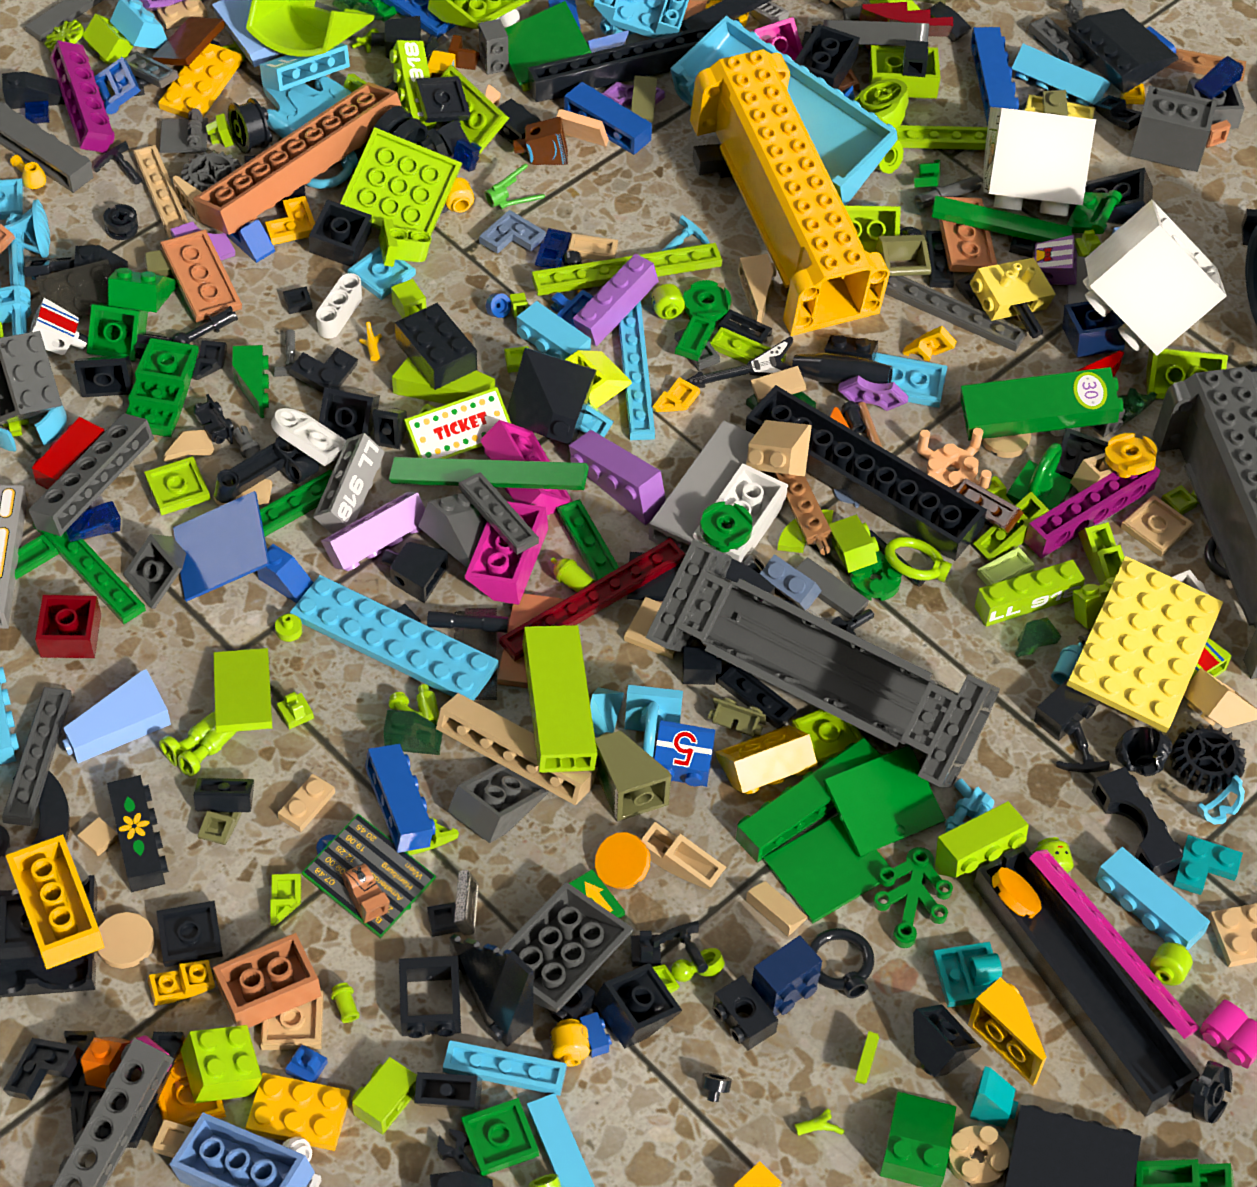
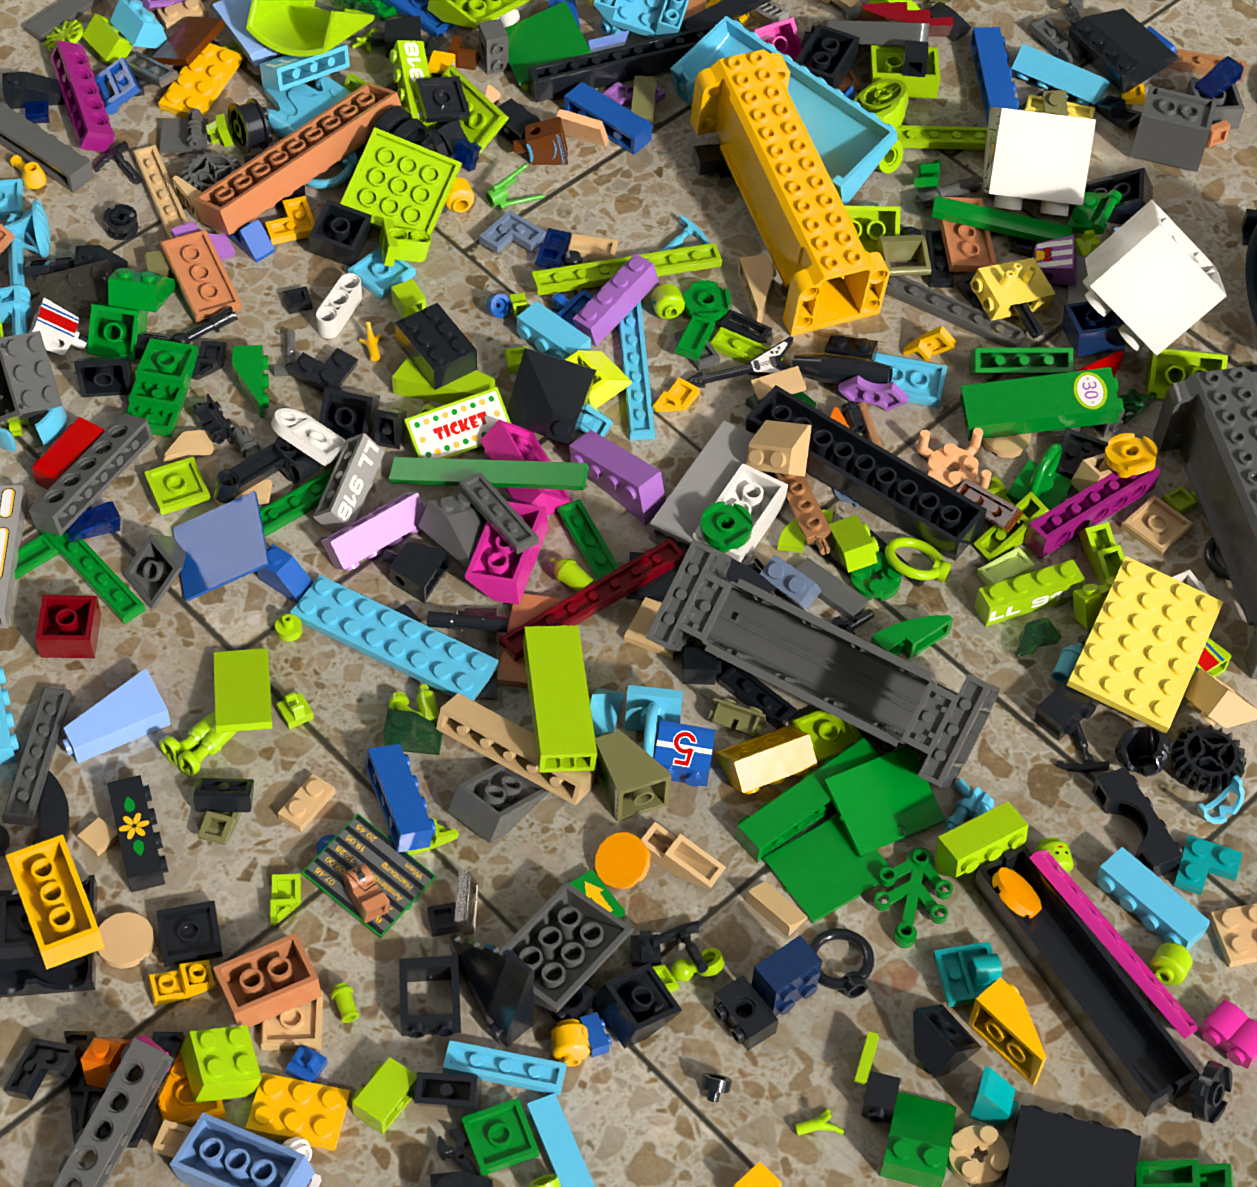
(880, 1097): none -> black brick
(913, 635): none -> green slope
(1020, 361): none -> green brick

